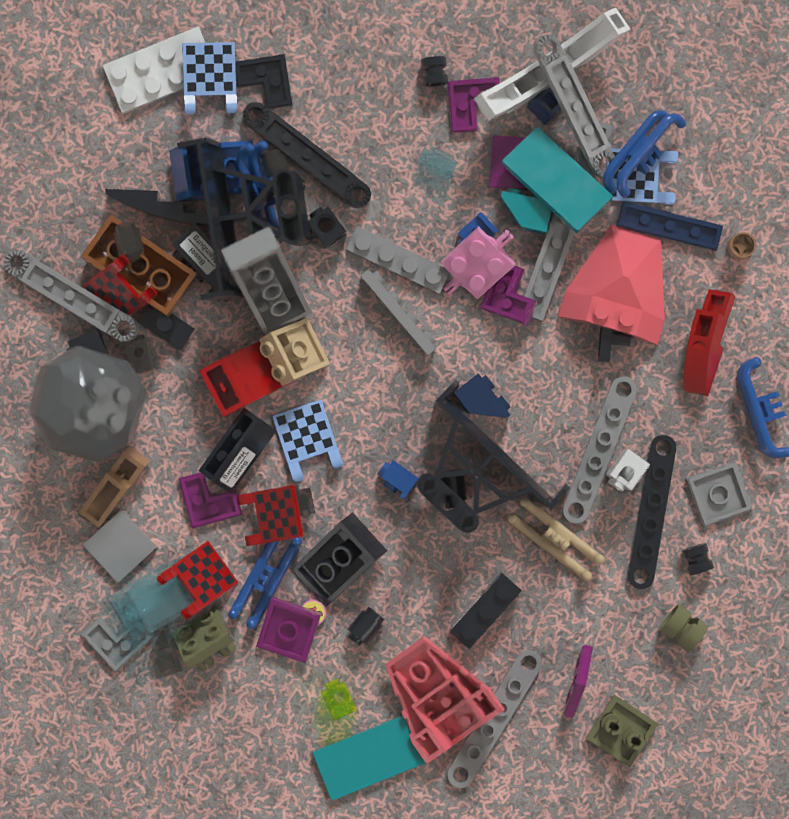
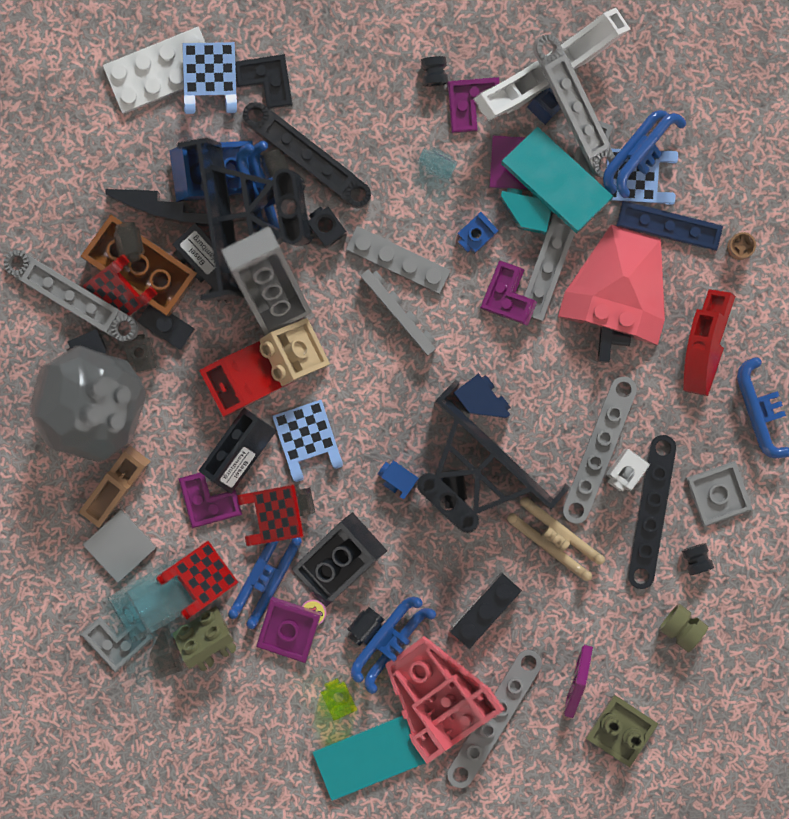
(389, 641): none -> blue piece
(478, 262): bright pink plate -> none

